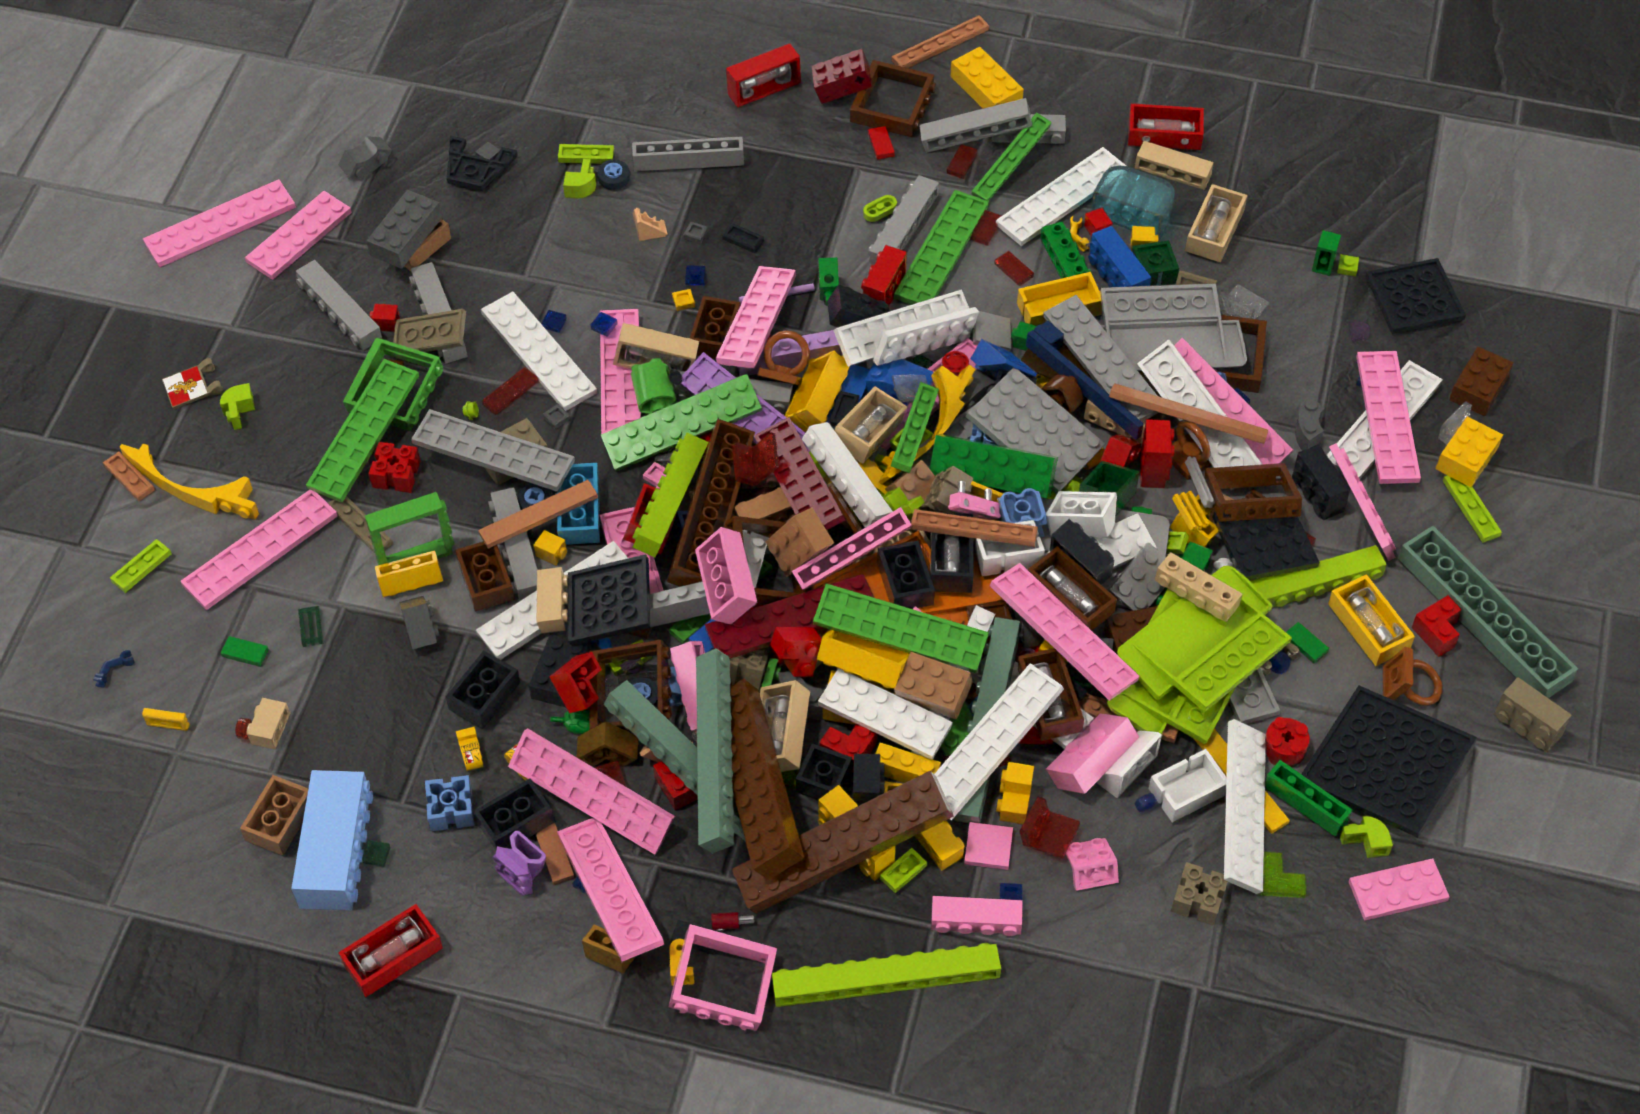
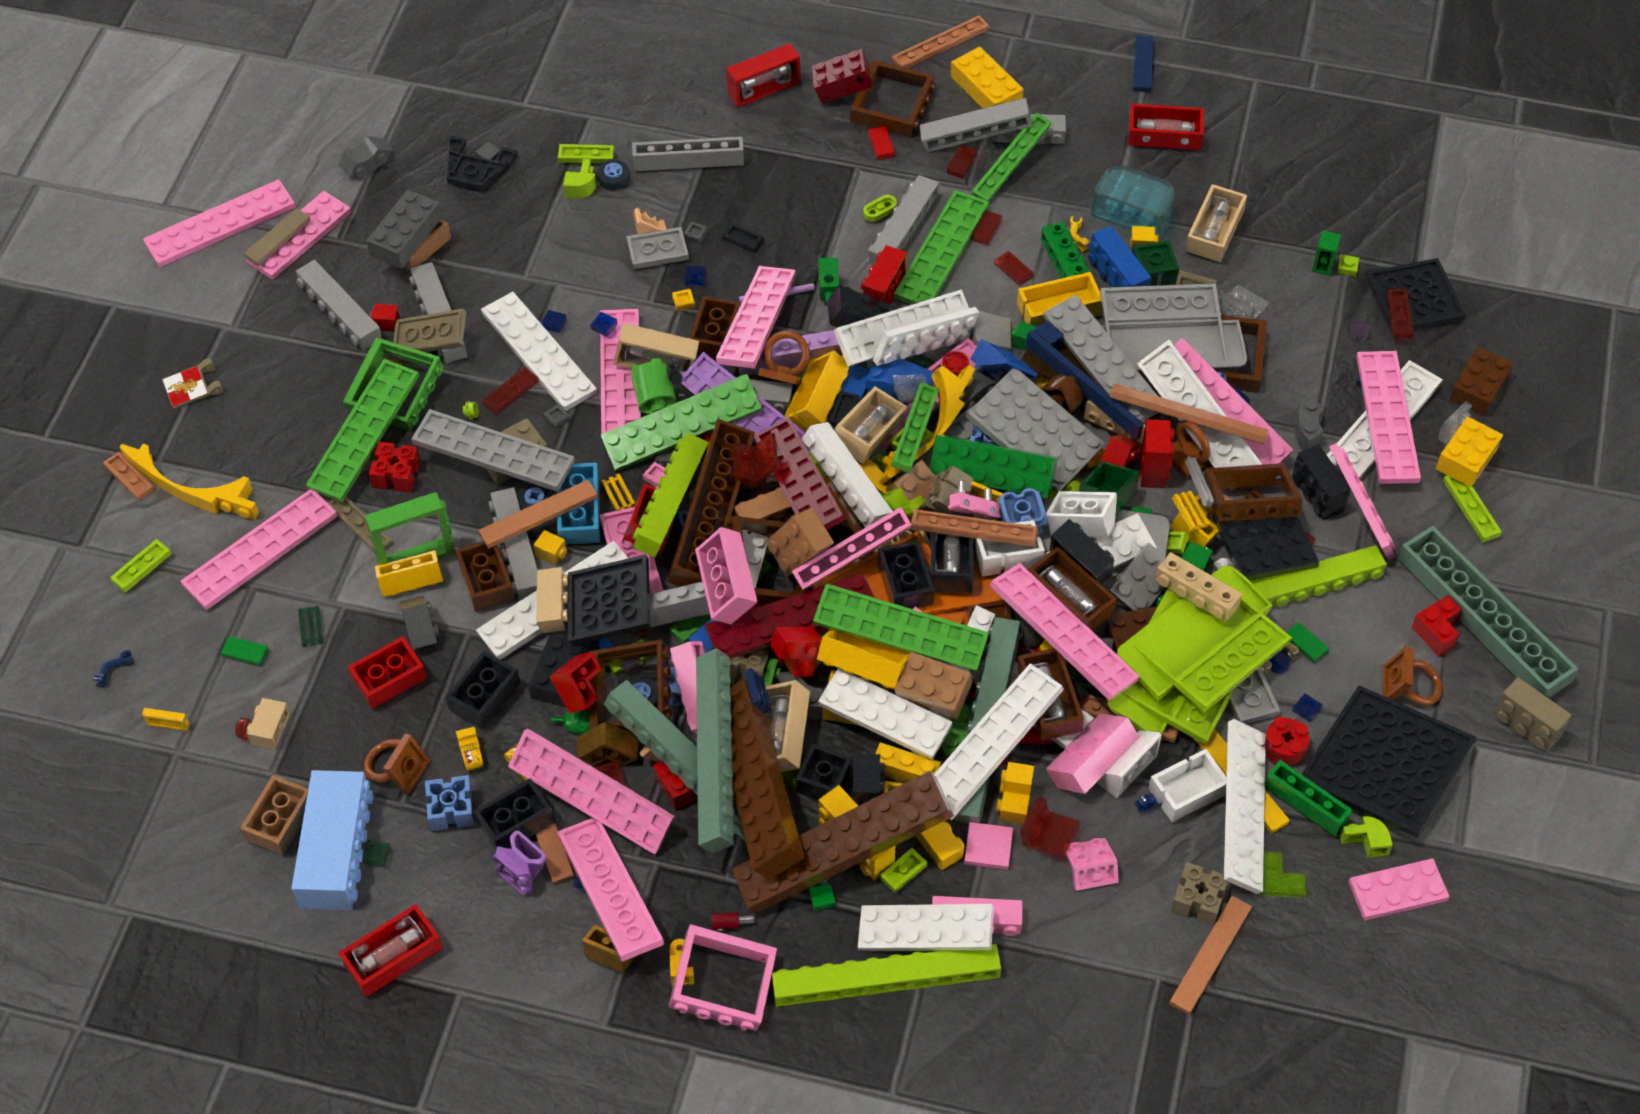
(236, 401): lime brick -> none
(277, 237): none -> dark tan tile
(387, 672): none -> red brick
(403, 766): none -> dark orange tile
(612, 481): none -> yellow tile
(657, 248): none -> light grey plate
(757, 690): none -> dark blue tile
(822, 897): none -> green tile
(858, 742): red brick -> none
(926, 927): none -> white plate
(1010, 891): clear blue plate -> none
(1057, 198): white plate -> none
(1096, 220): red brick -> none
(1143, 63): none -> dark blue tile
(1174, 165): tan brick -> none
(1210, 955): none -> nougat tile
(1307, 707): none -> clear blue tile
(1370, 619): yellow piece -> none
(1400, 313): none -> clear red tile

